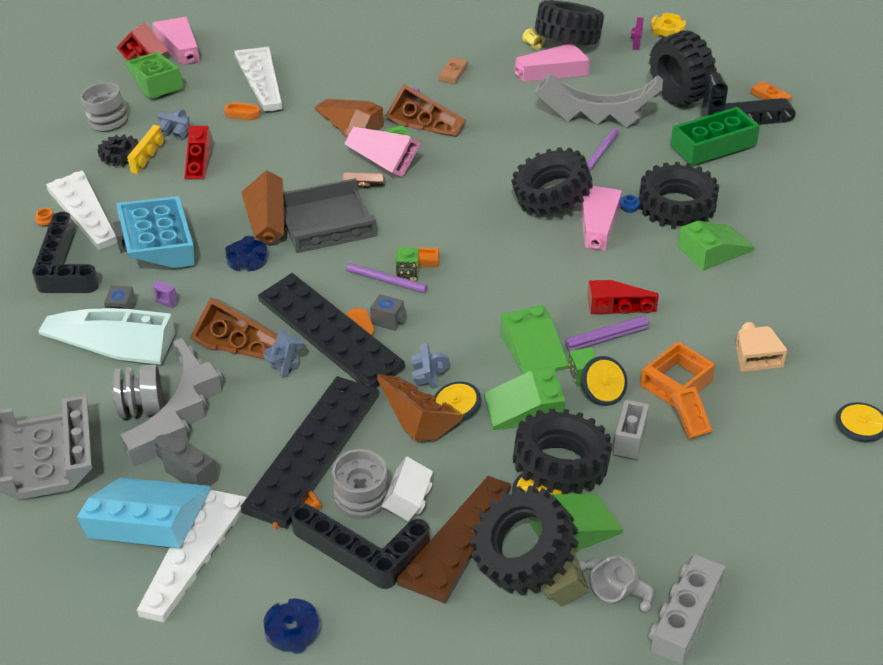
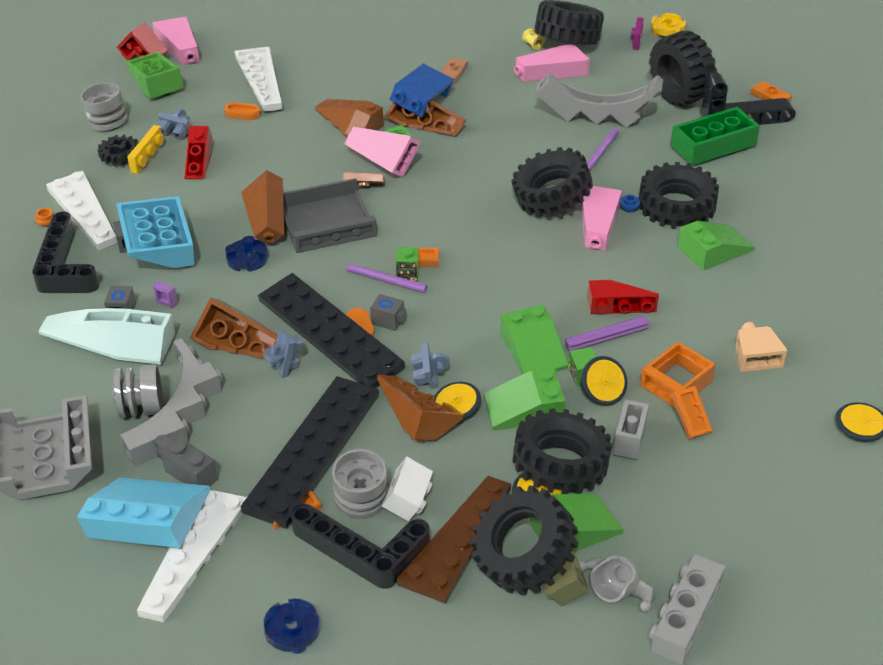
(421, 87): none -> blue panel

